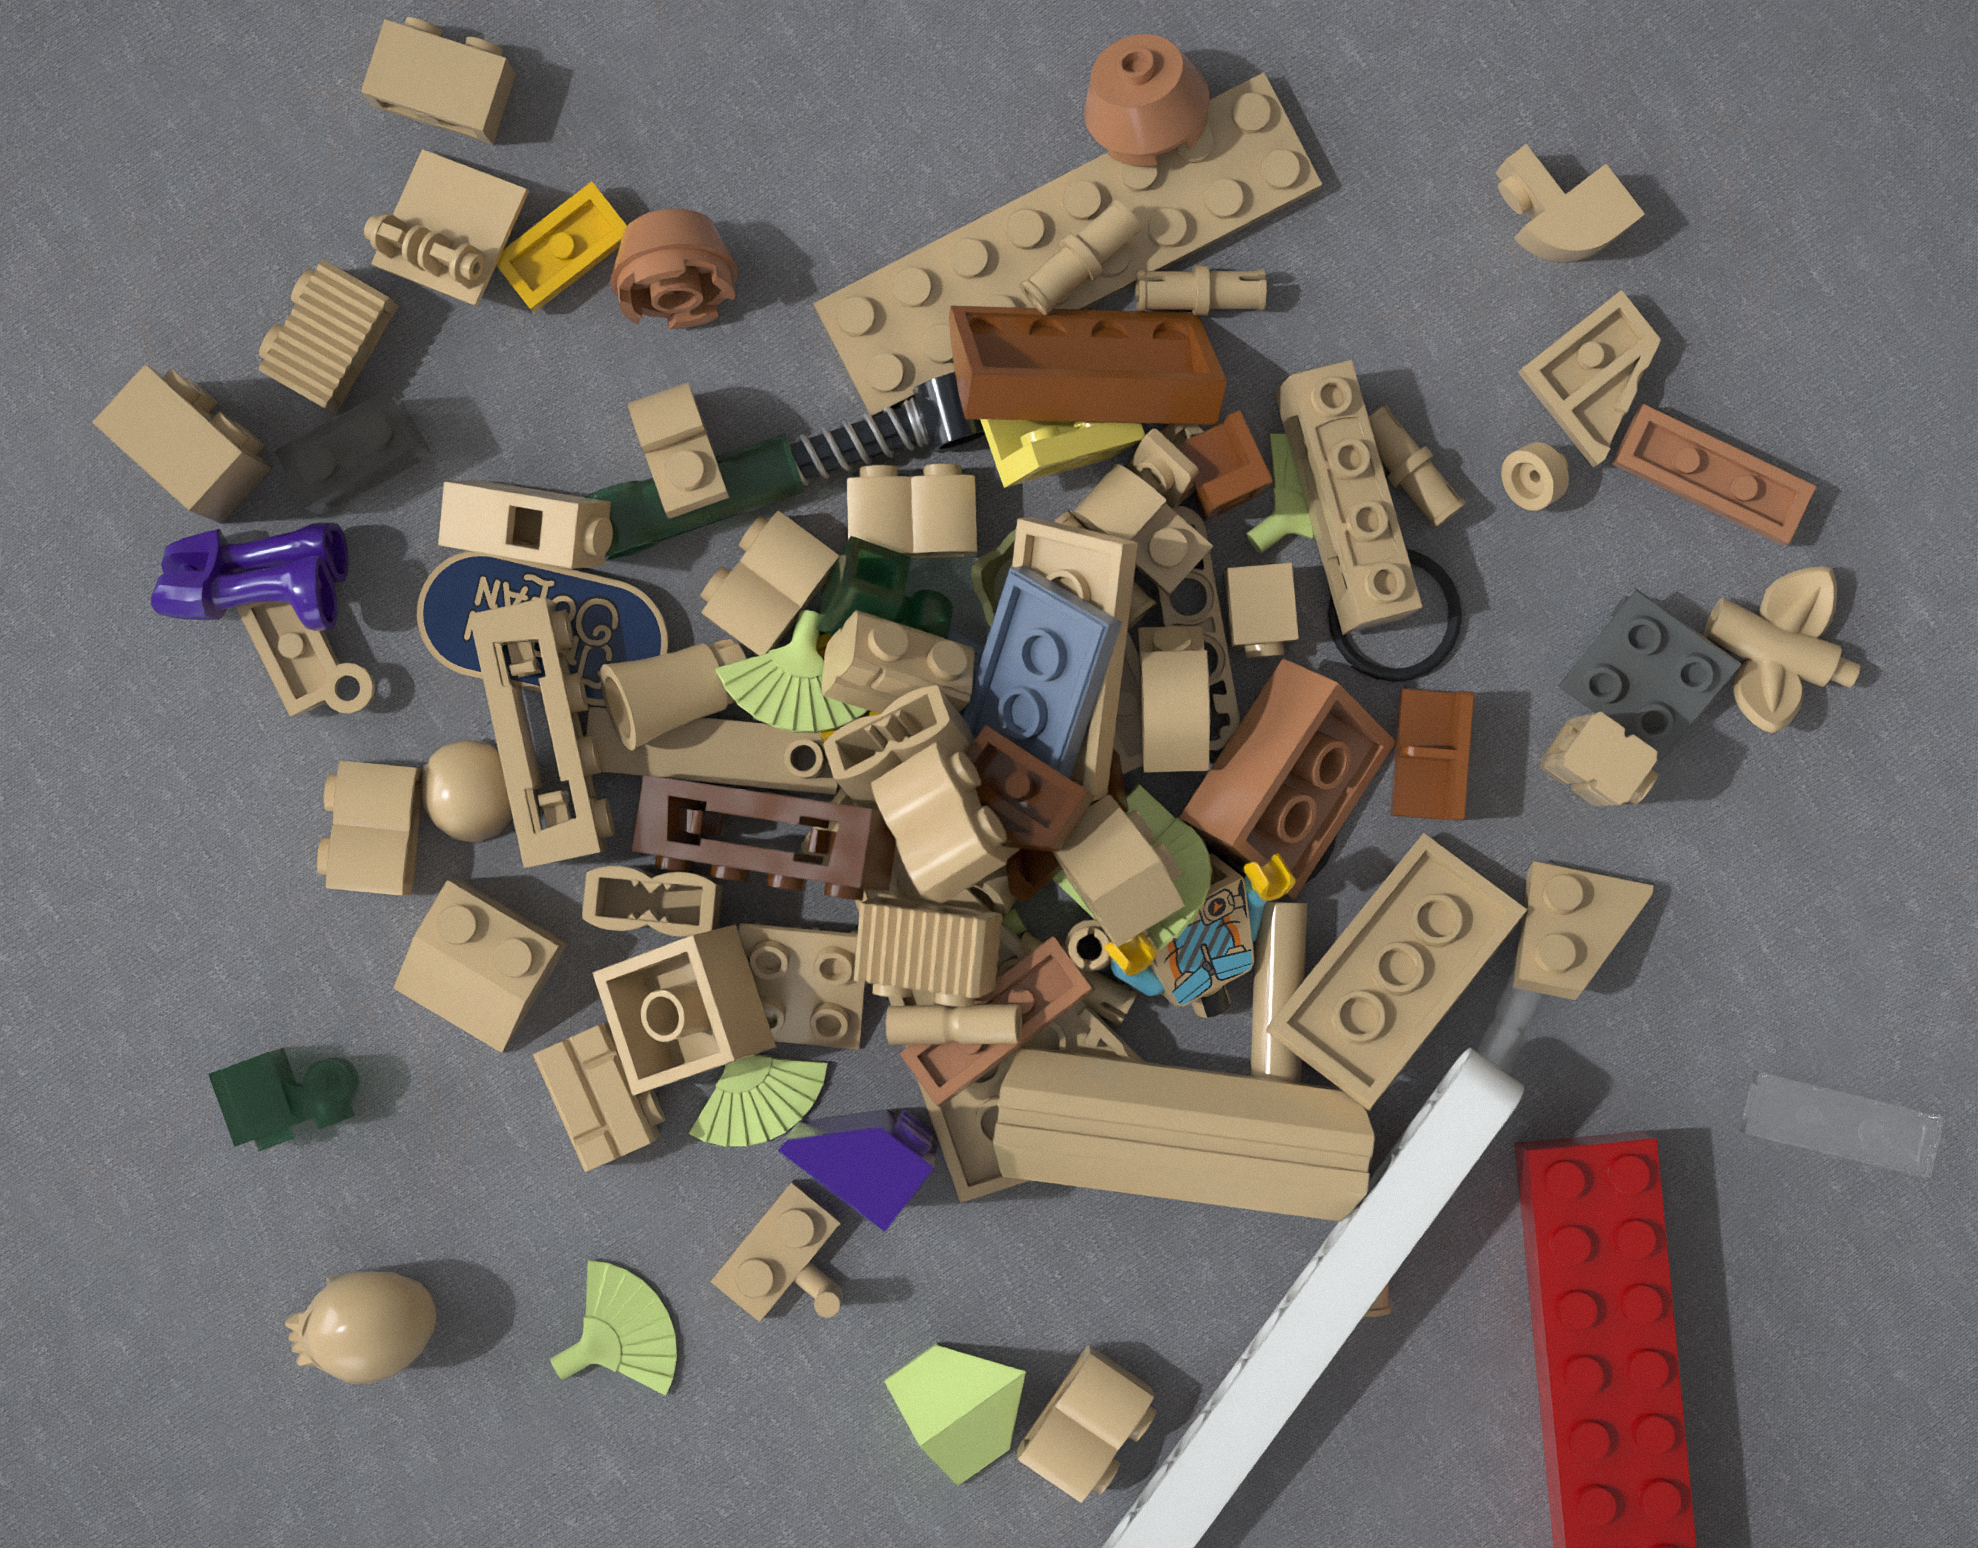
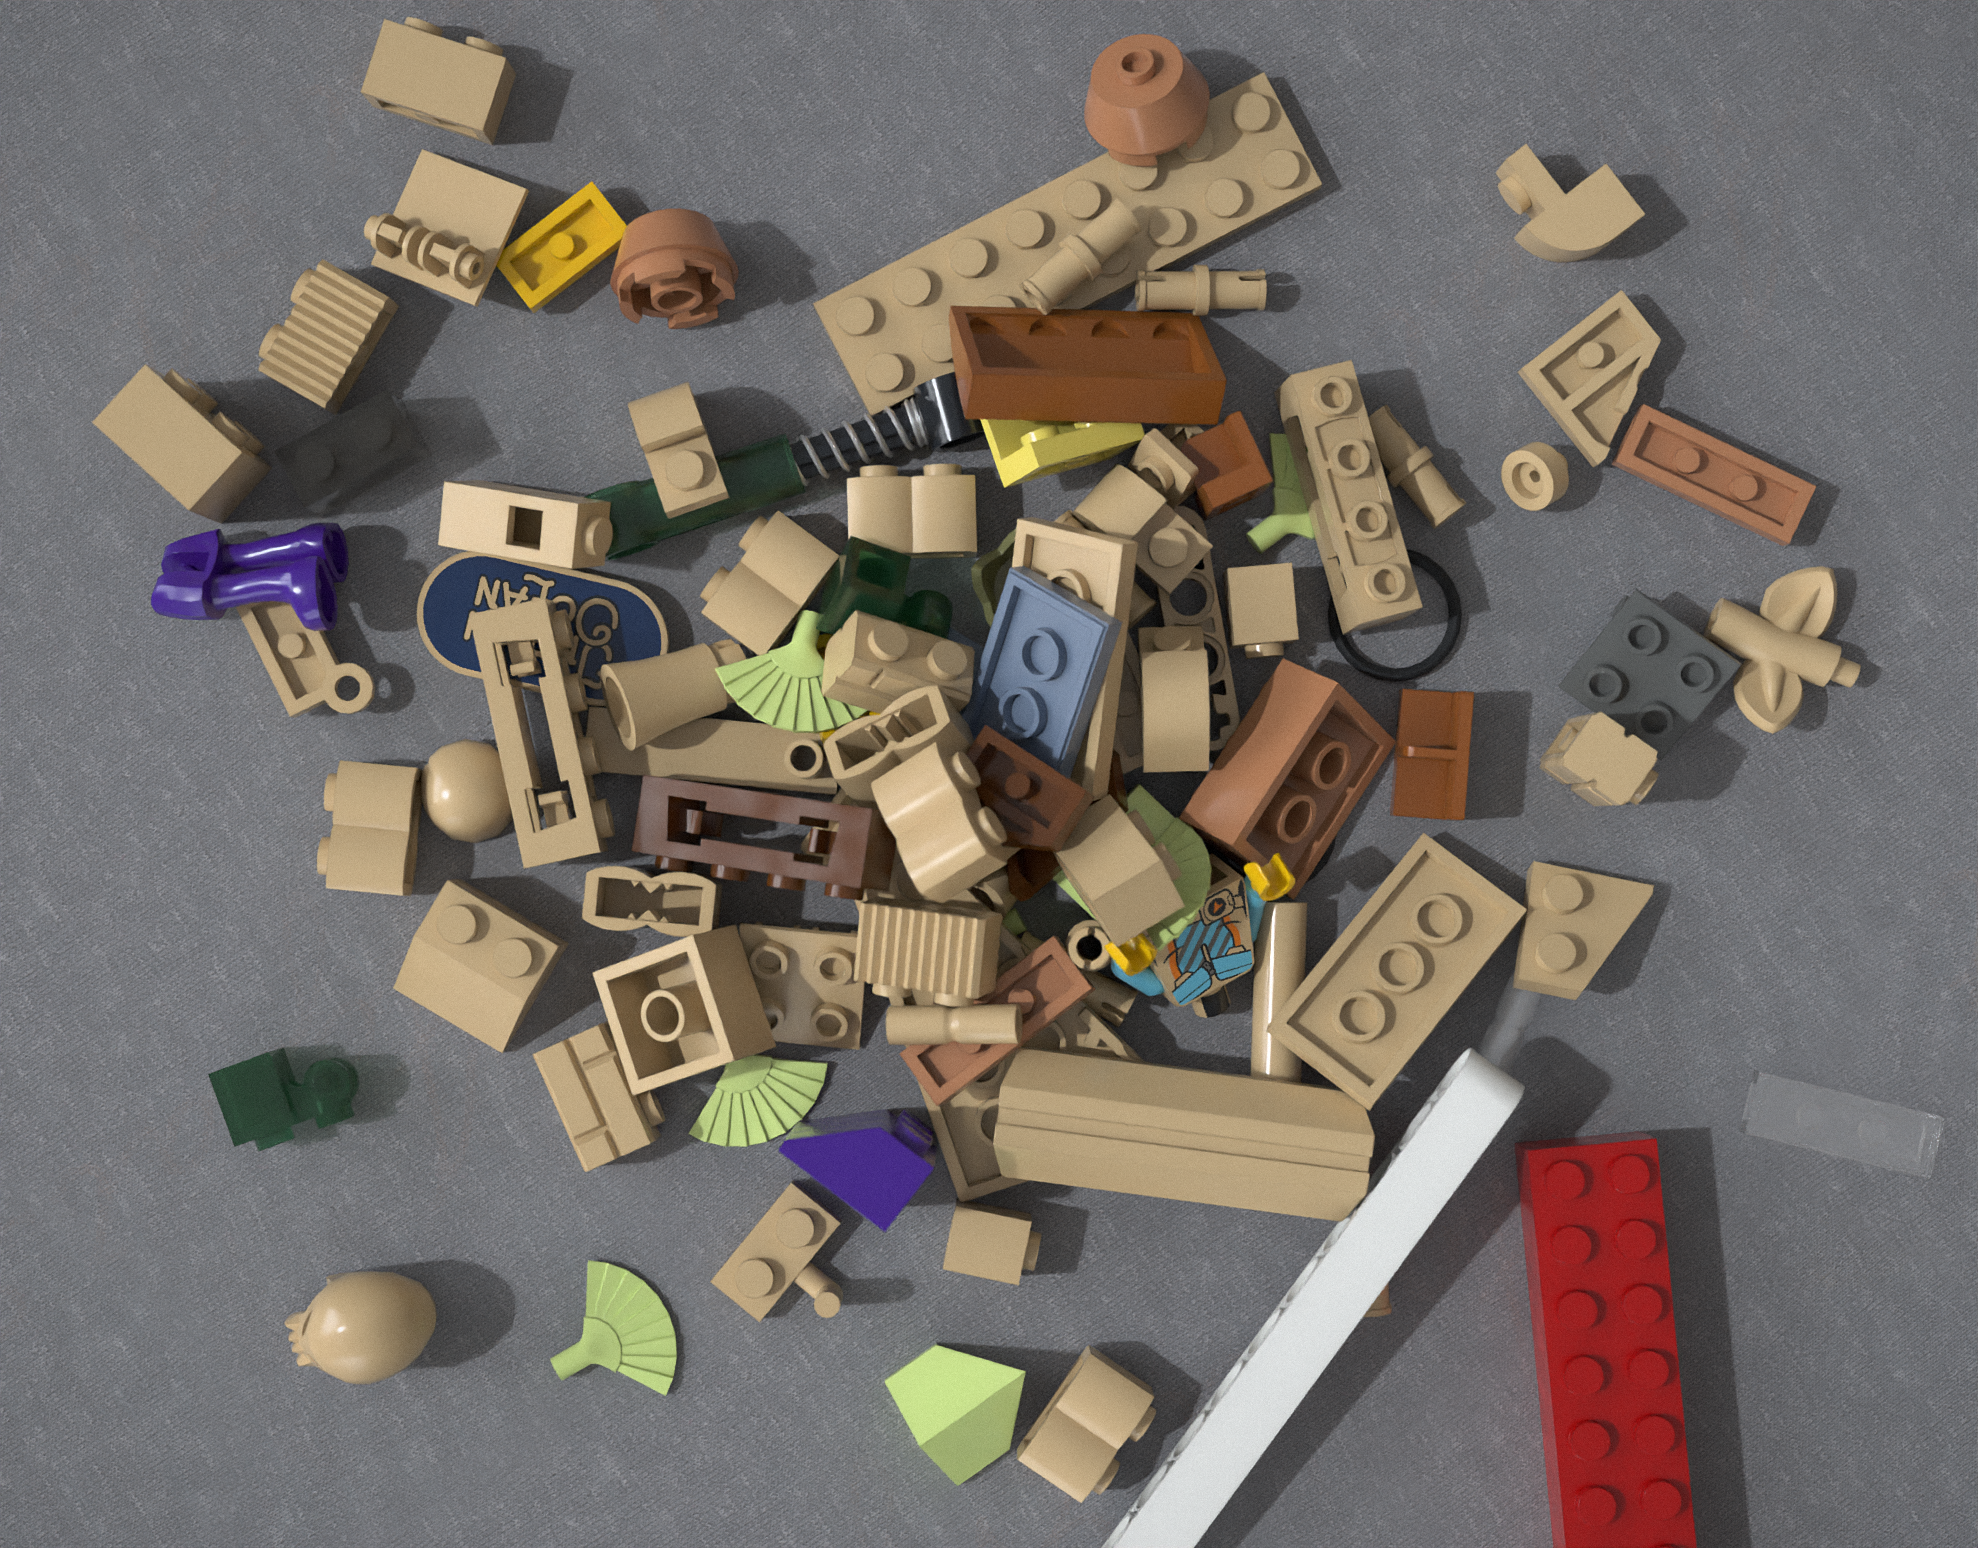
(991, 1242): none -> tan brick

